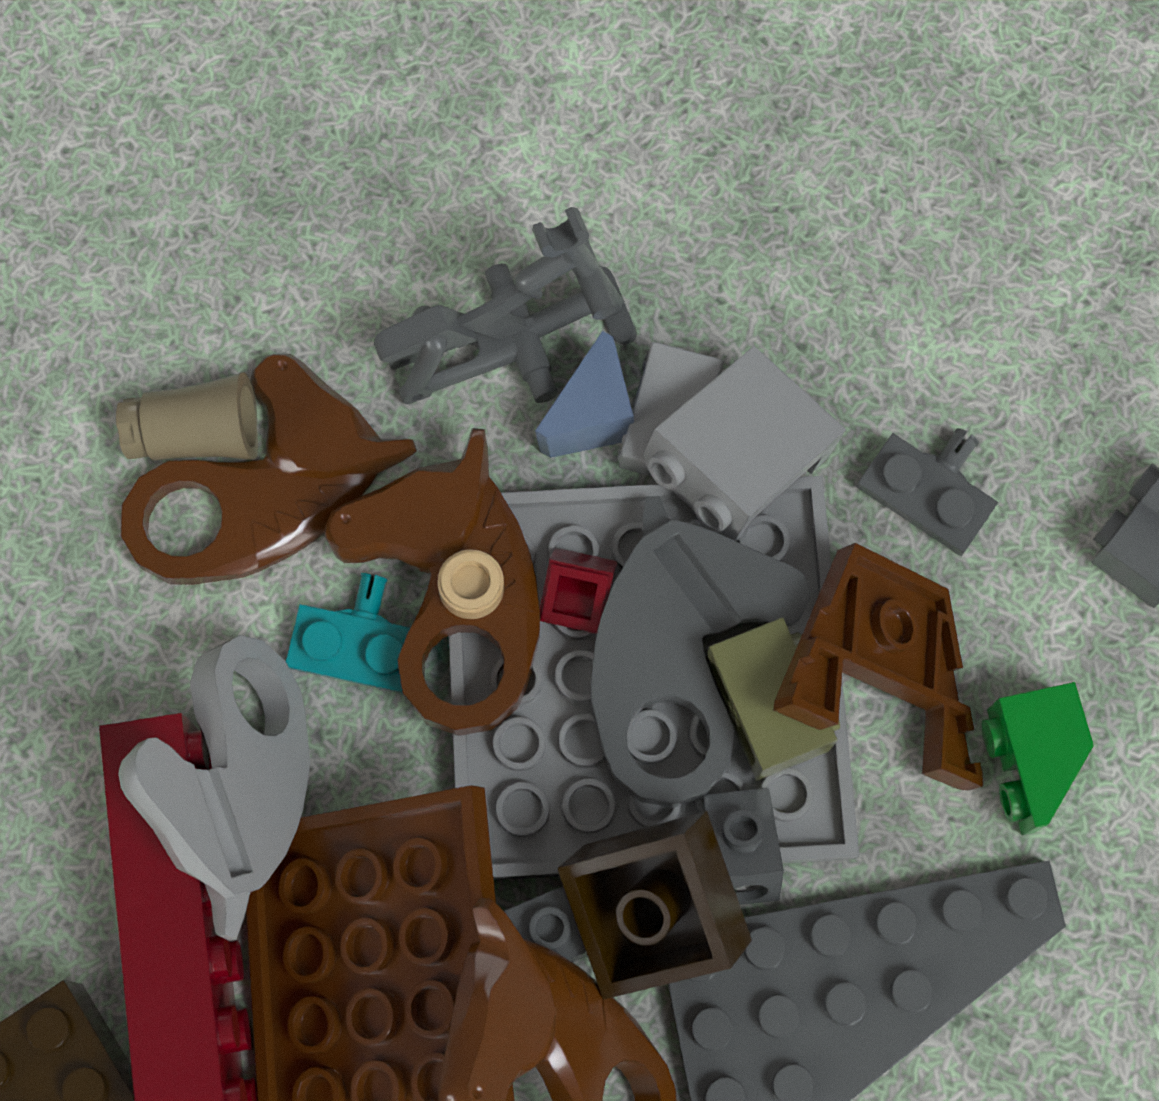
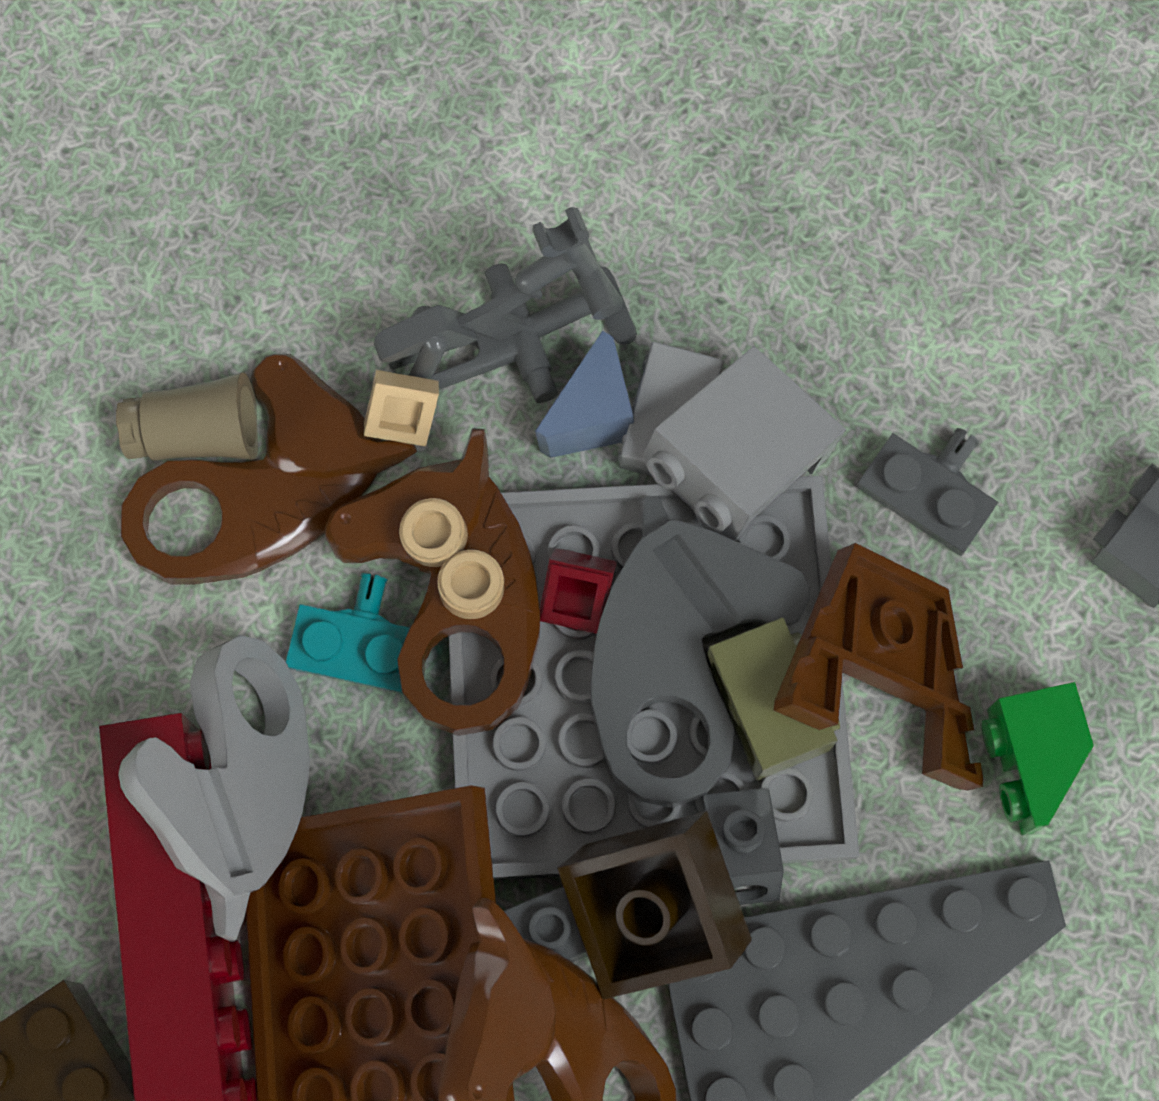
(401, 408): none -> tan plate
(433, 531): none -> tan tile

